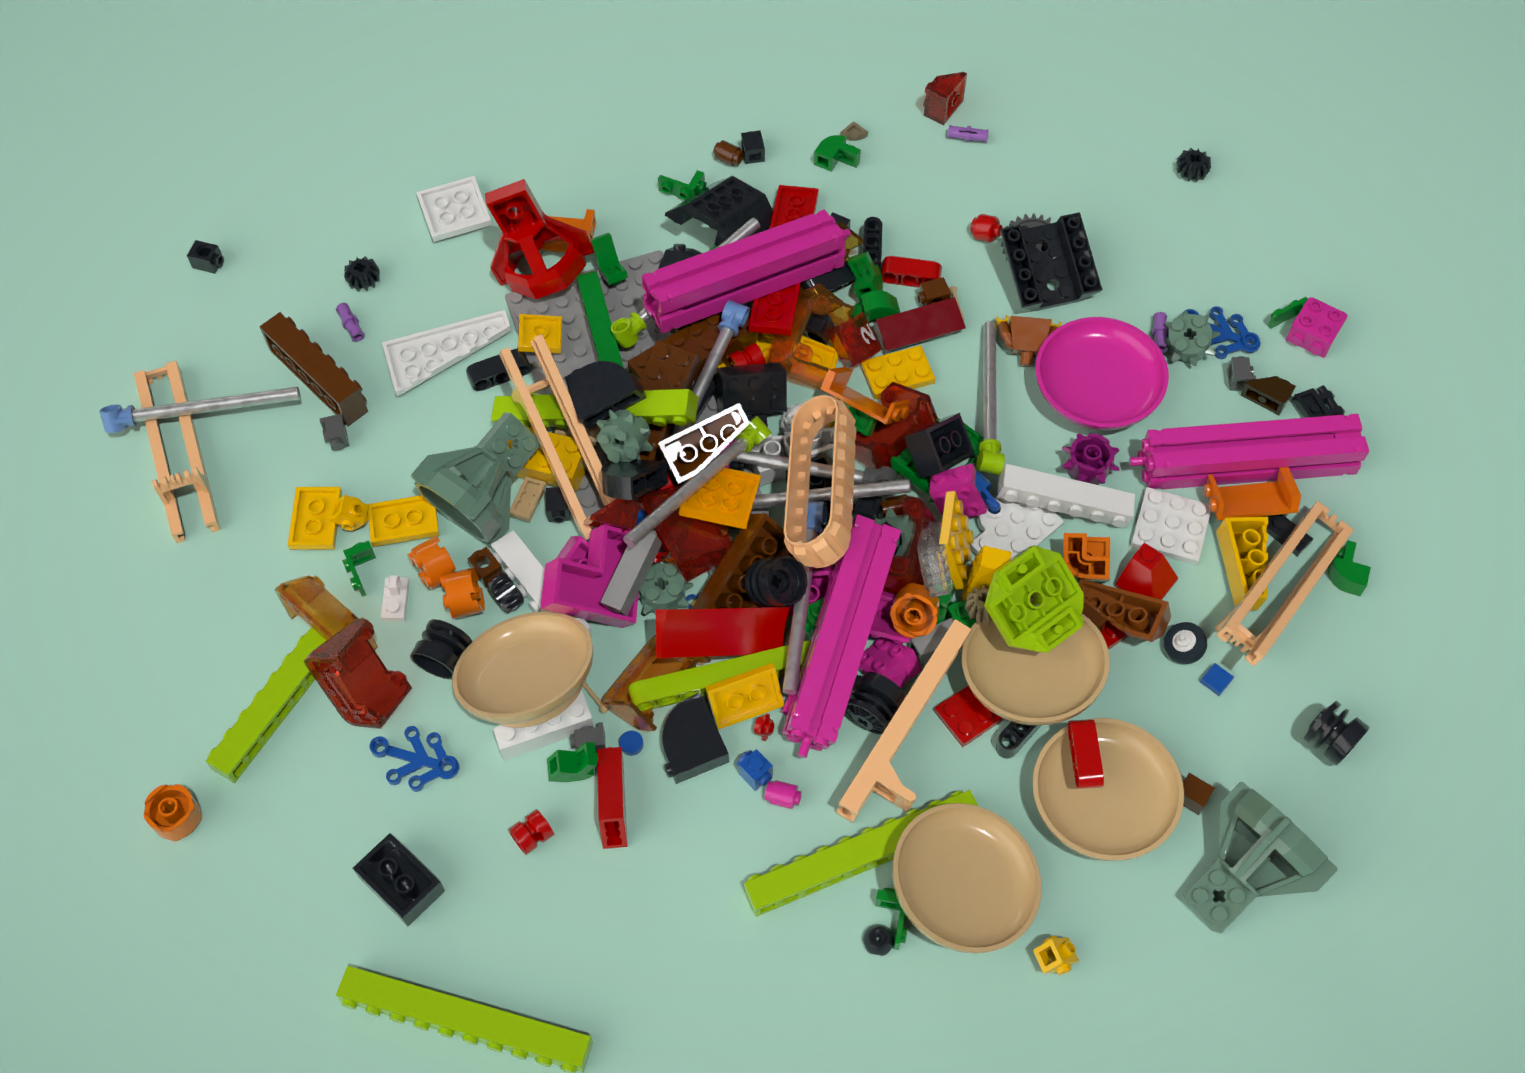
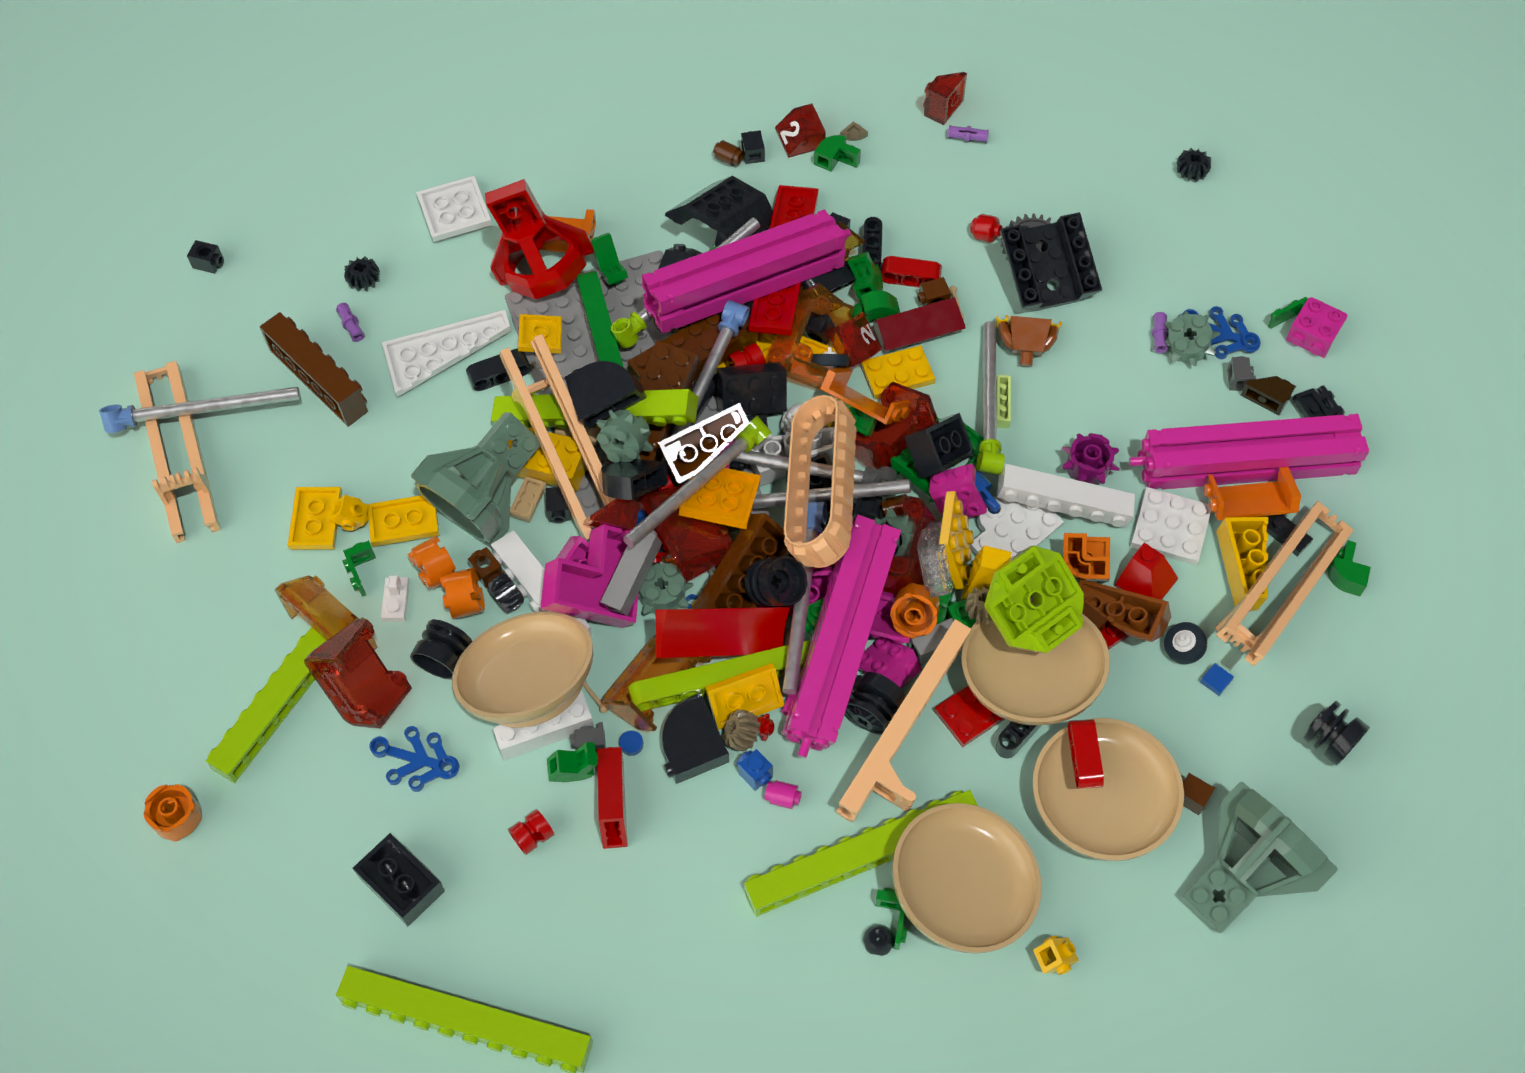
(335, 431): dark grey brick -> none
(681, 189): green bracket -> none
(741, 730): none -> dark tan gear
(800, 131): none -> clear red slope
(831, 359): none -> black wheel
(1003, 386): none -> yellowish green piece
(1101, 373): dark pink dish -> none

